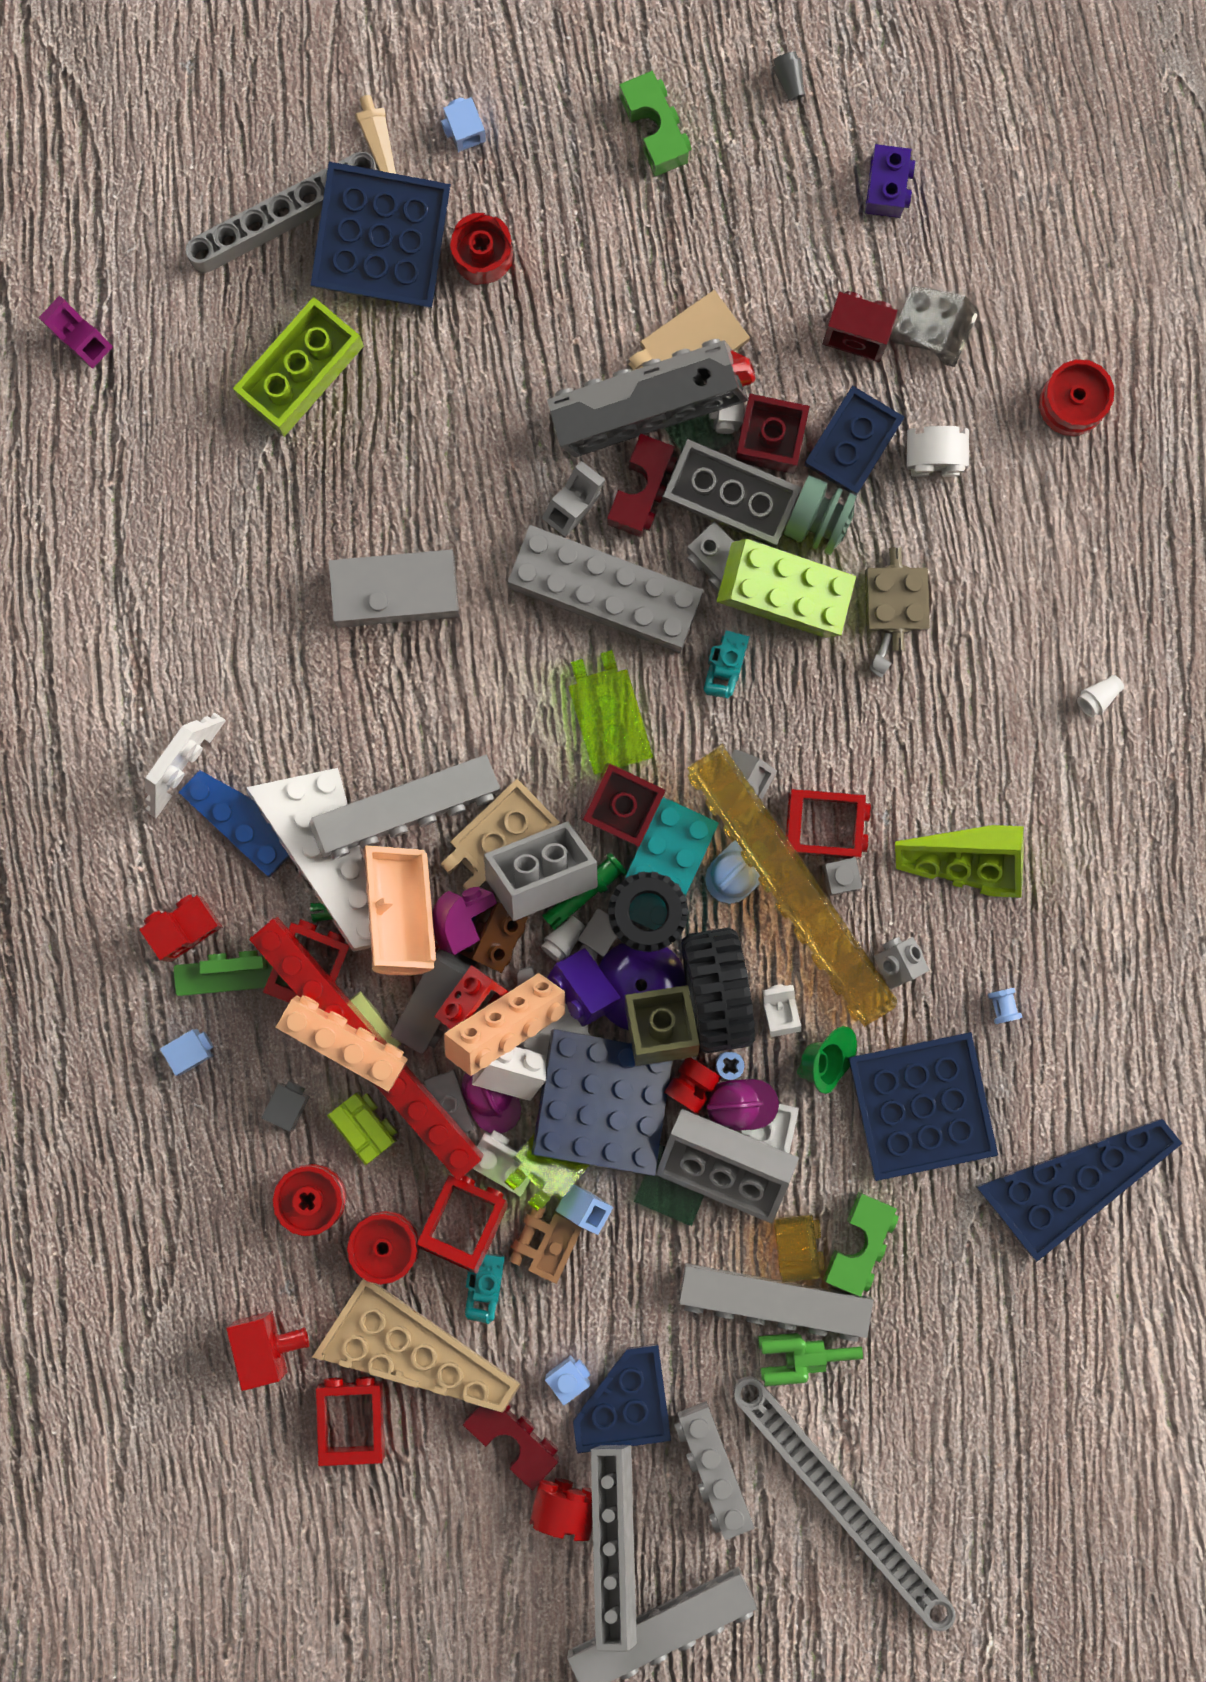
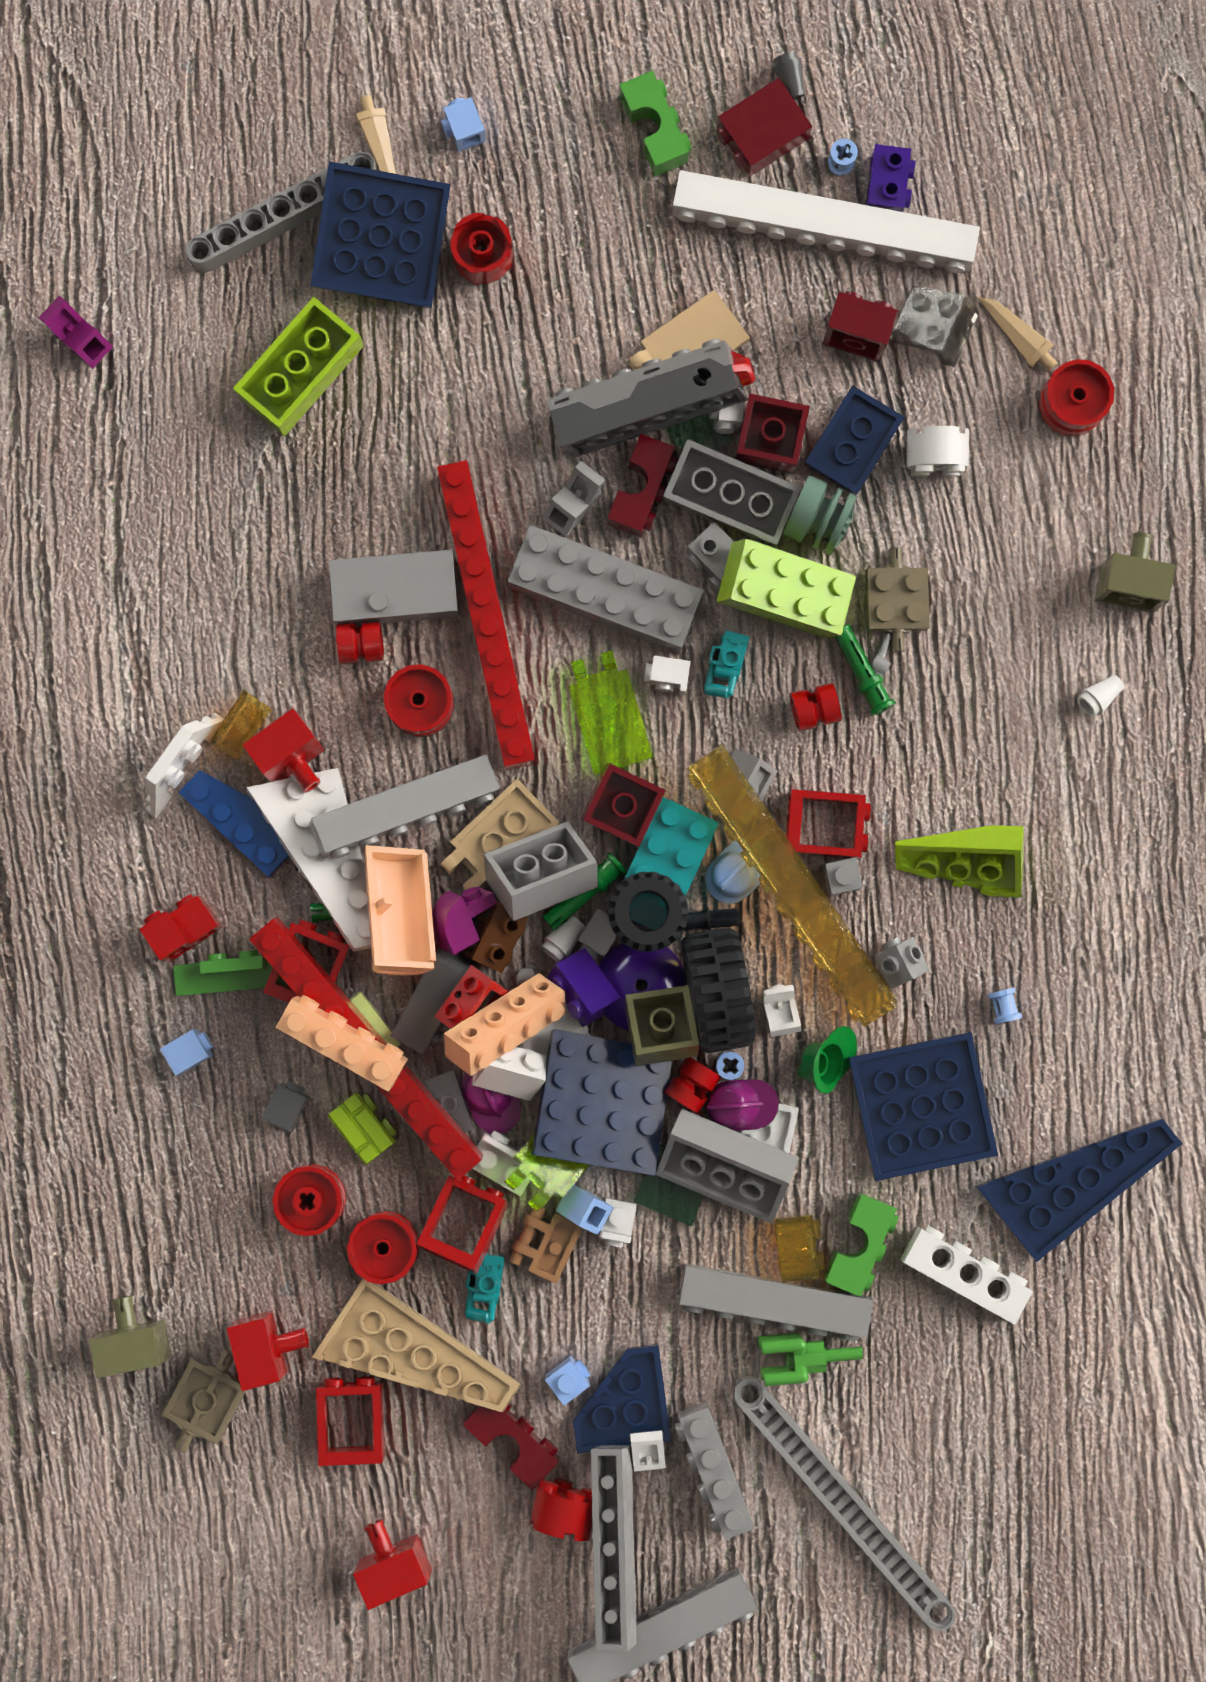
(129, 1345): none -> olive brick
(204, 1401): none -> dark tan plate
(240, 724): none -> clear yellow brick
(285, 750): none -> red brick
(359, 642): none -> red wheel
(391, 1568): none -> red brick
(414, 683): none -> red wheel
(486, 615): none -> red brick
(619, 1223): none -> white bracket
(647, 1451): none -> white bracket
(668, 674): none -> white brick
(712, 919): none -> black axle
(763, 127): none -> dark red brick
(815, 707): none -> red wheel
(825, 222): none -> white brick
(839, 149): none -> light blue bush
(869, 683): none -> green pin
(1006, 1304): none -> white brick
(1026, 340): none -> tan bar
(1135, 579): none -> olive brick

